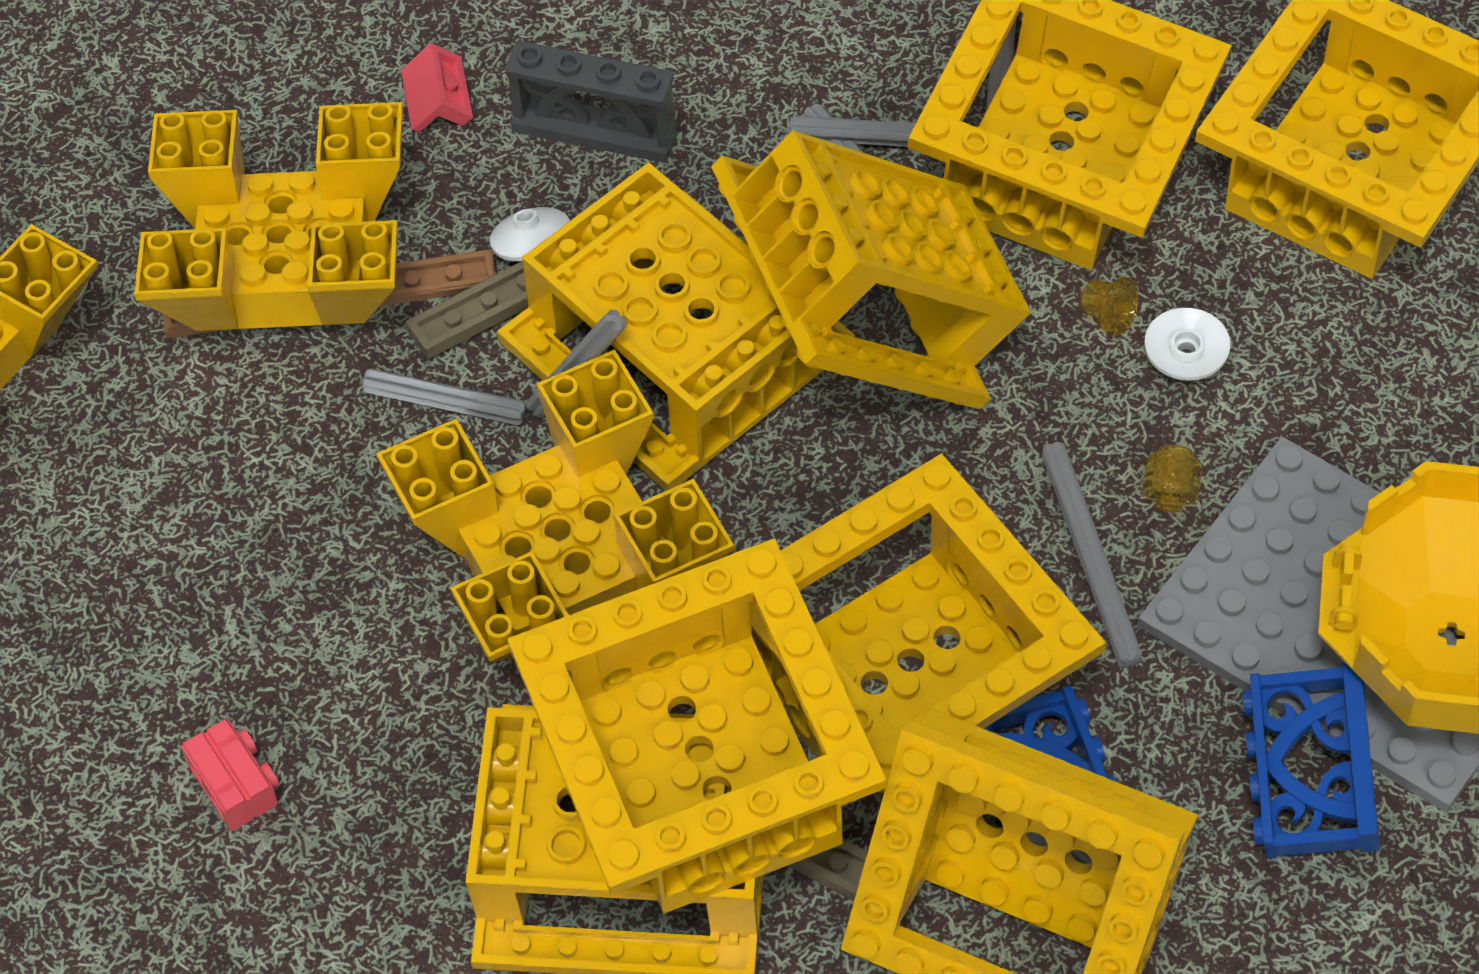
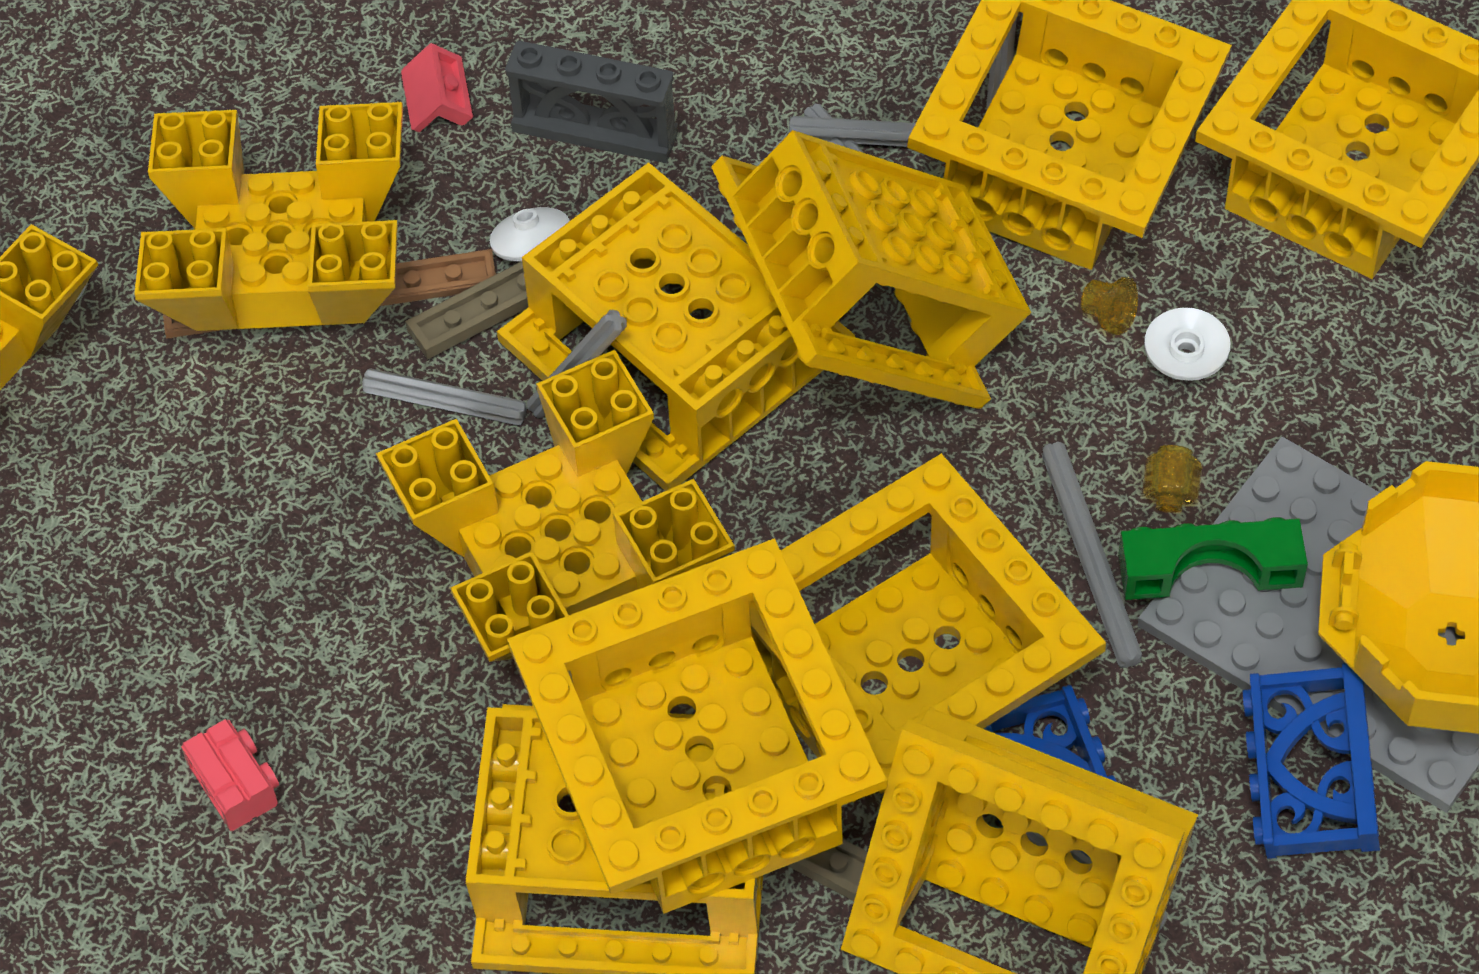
(1265, 551): none -> green arch

